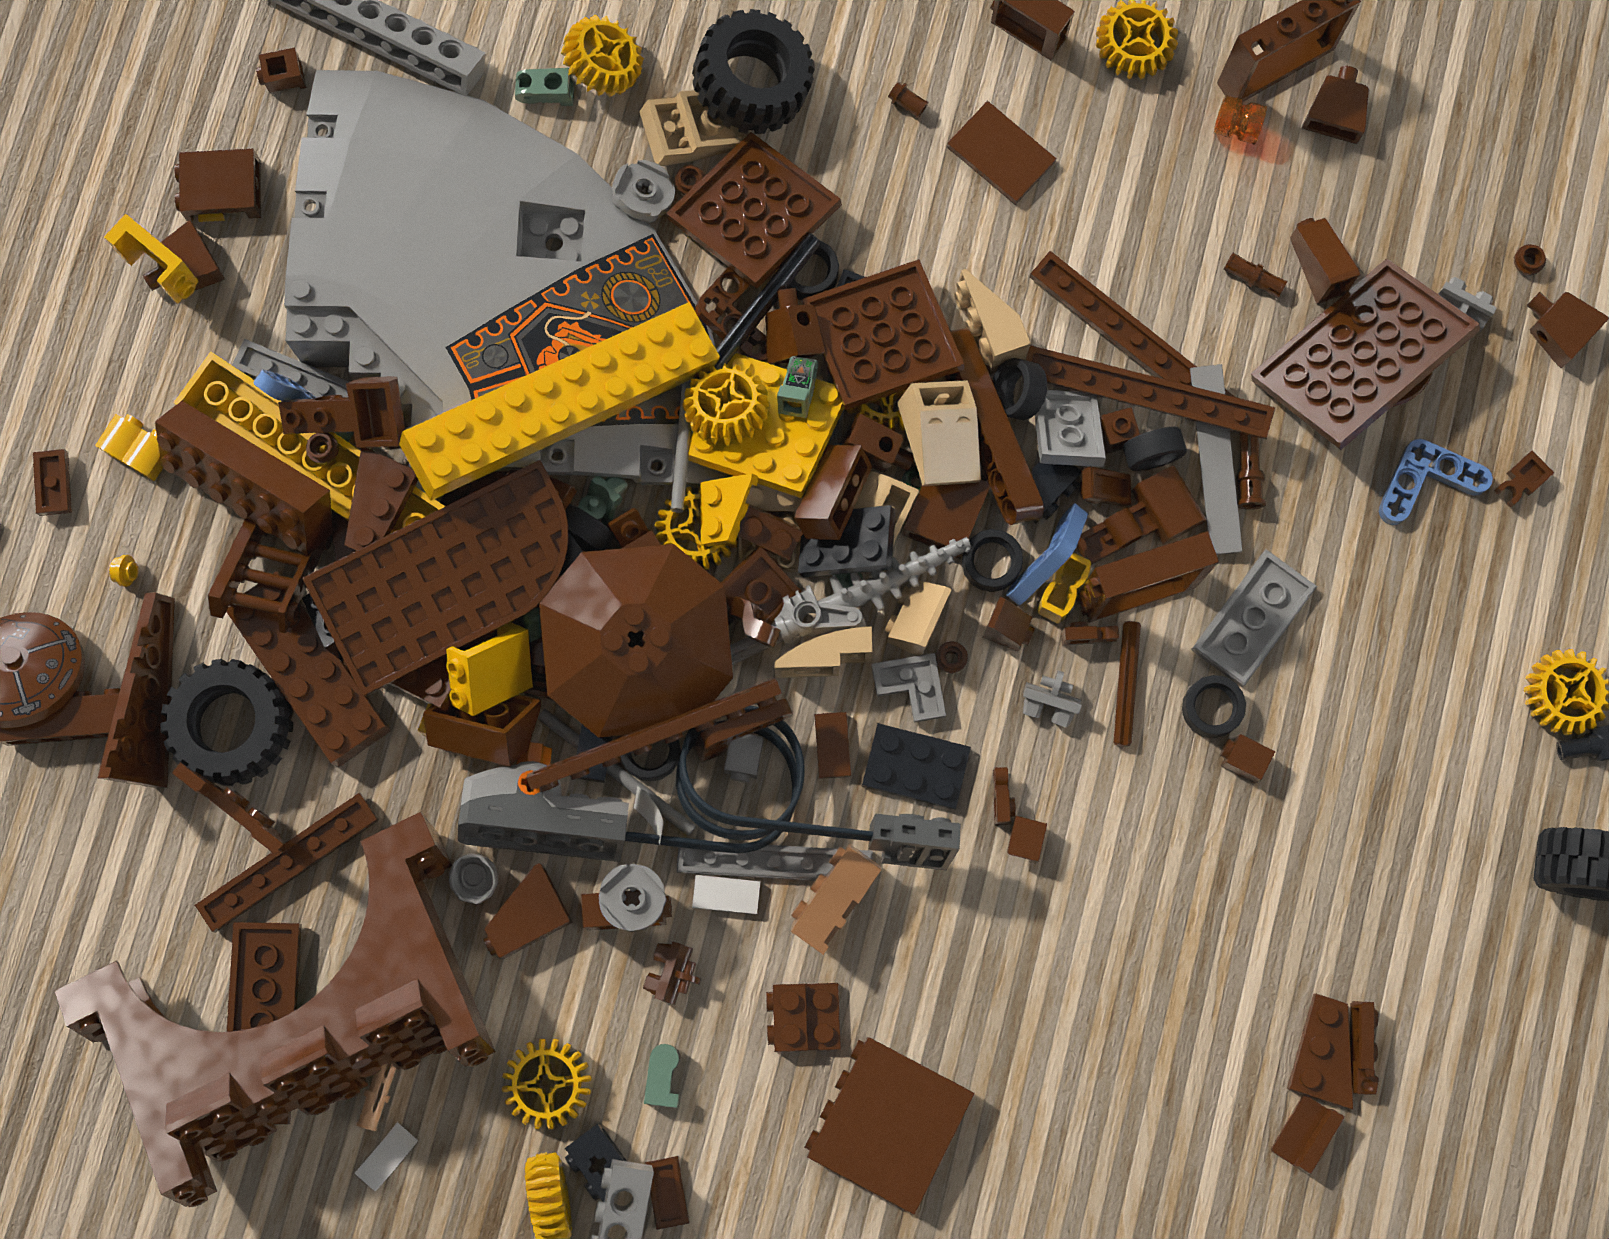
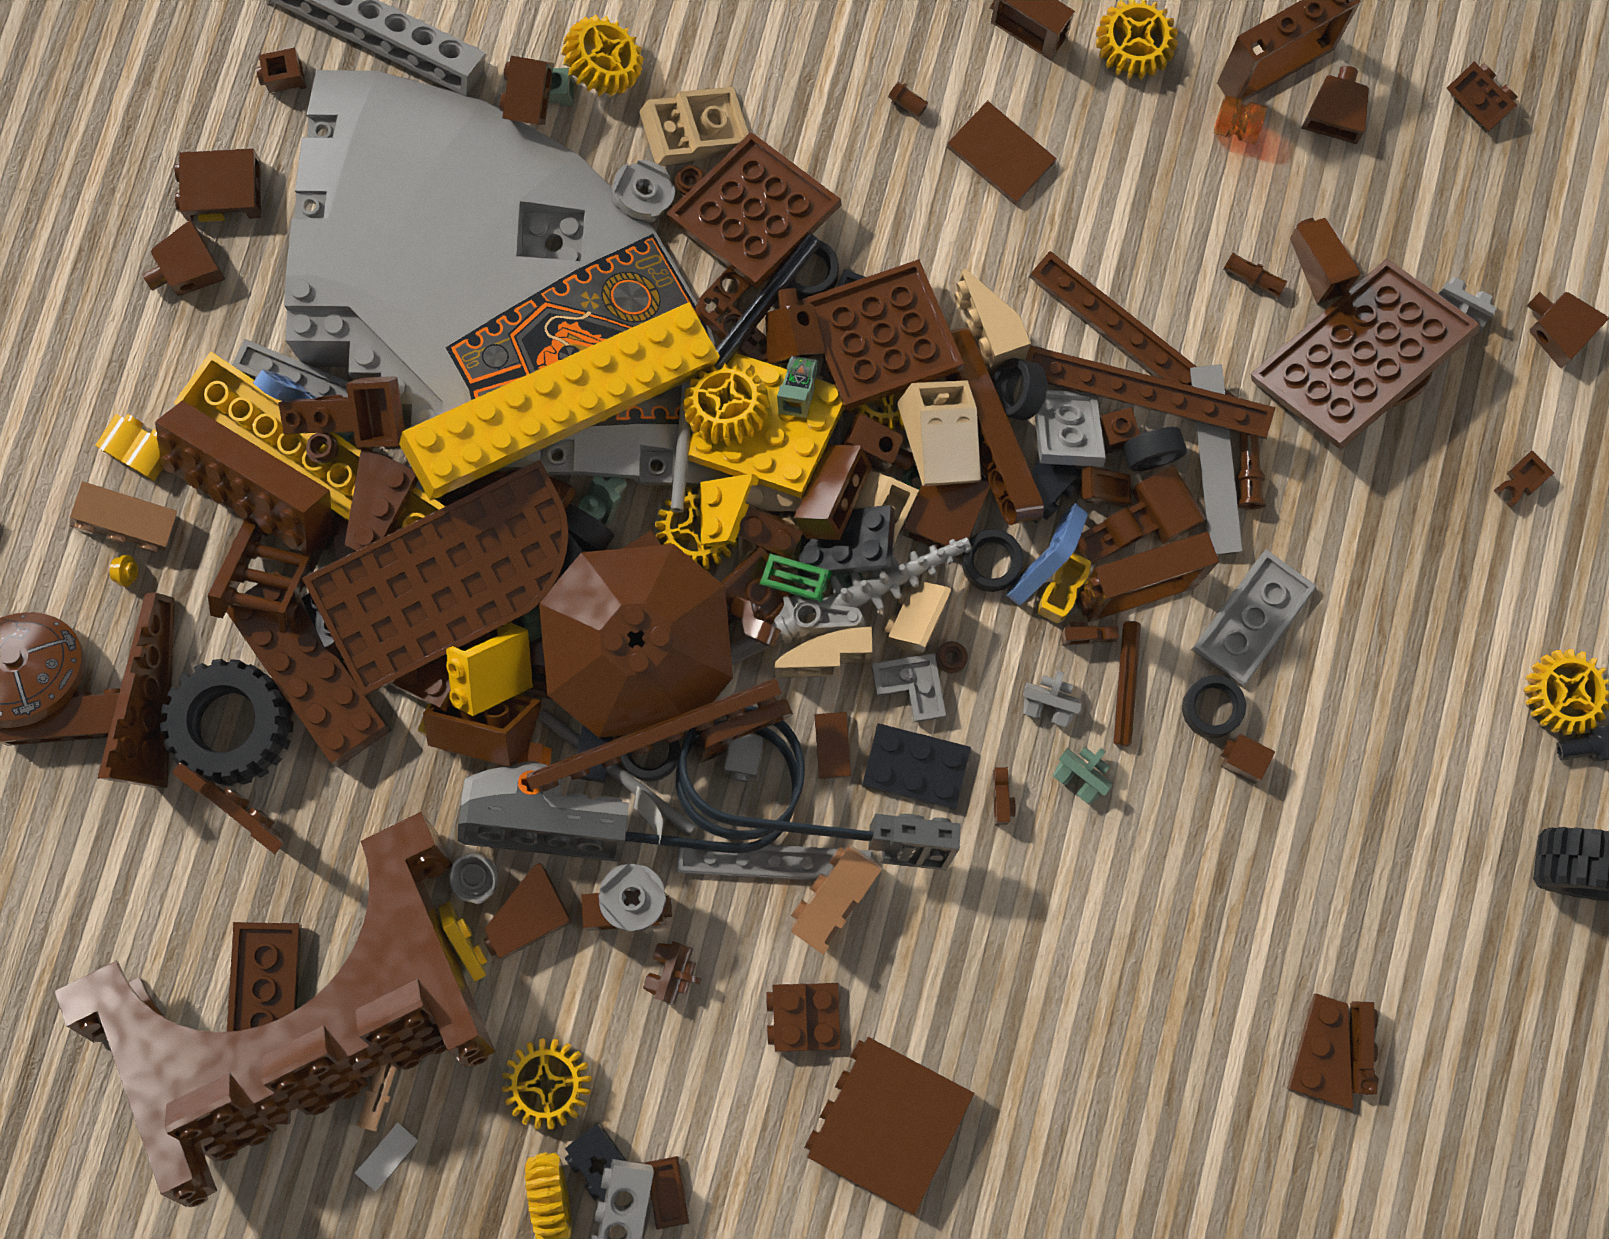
(52, 482): reddish brown plate -> none
(122, 517): none -> medium nougat wedge
(132, 241): yellow panel -> none
(288, 862): reddish brown plate -> none
(459, 935): none -> yellow wing
(526, 90): none -> reddish brown brick
(627, 527): reddish brown bracket -> none
(662, 1063): sand green leg -> none
(726, 894): white tile -> none
(764, 39): black tyre -> none
(820, 585): none -> green tile
(1009, 626): reddish brown slope -> none
(1026, 838): reddish brown panel -> none
(1095, 782): none -> sand green hips
(1307, 1134): reddish brown panel -> none
(1419, 470): medium blue beam -> none
(1482, 96): none -> reddish brown bracket
(1535, 253): reddish brown plate -> none

